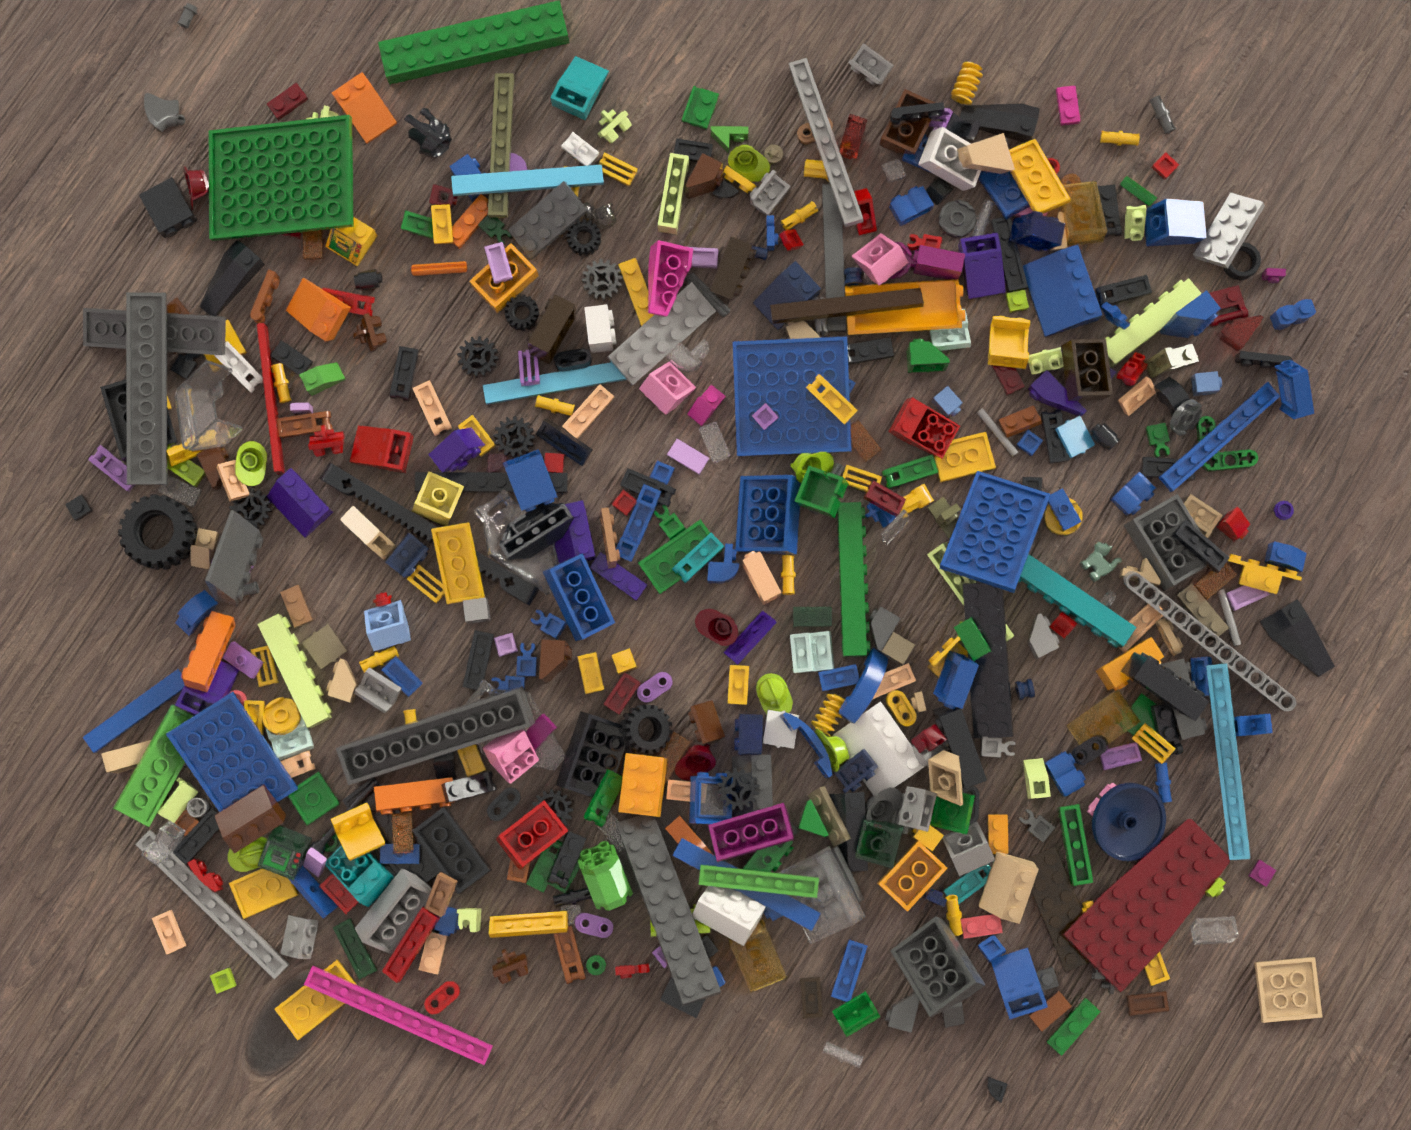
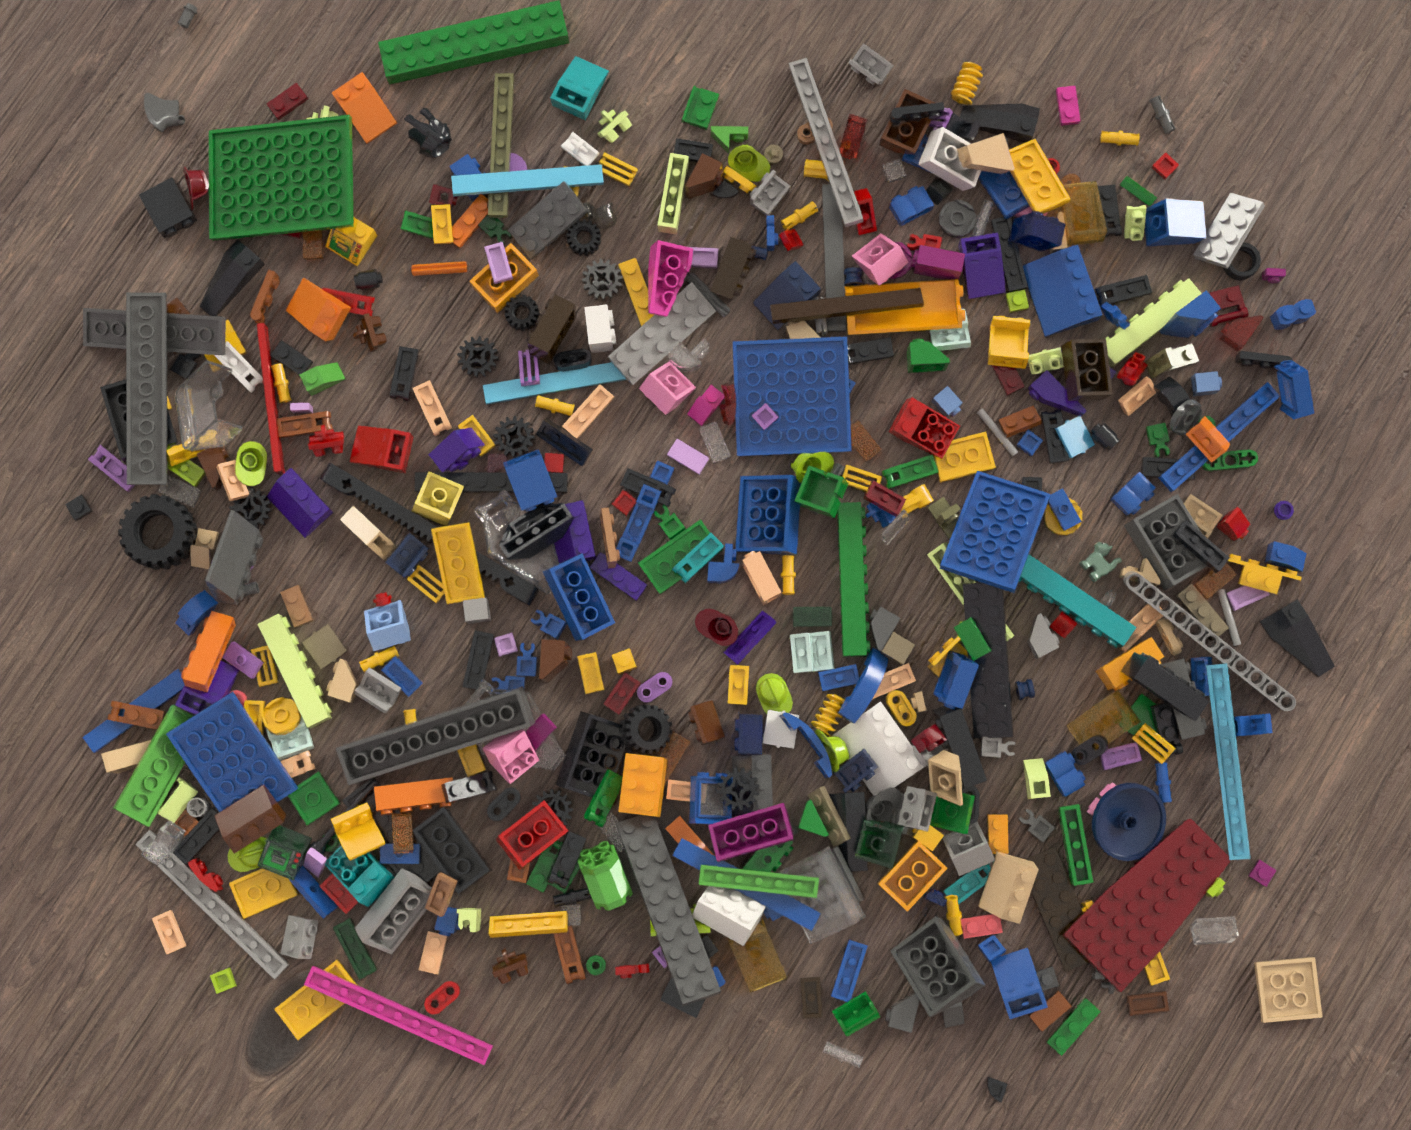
(137, 715): none -> dark orange plate
(410, 944): red plate -> none
(445, 766): black slope -> none
(594, 925): medium lavender plate -> none
(697, 759): dark red piece -> none
(729, 408): none -> clear red slope
(832, 399): yellow plate -> none
(1208, 439): none -> orange panel

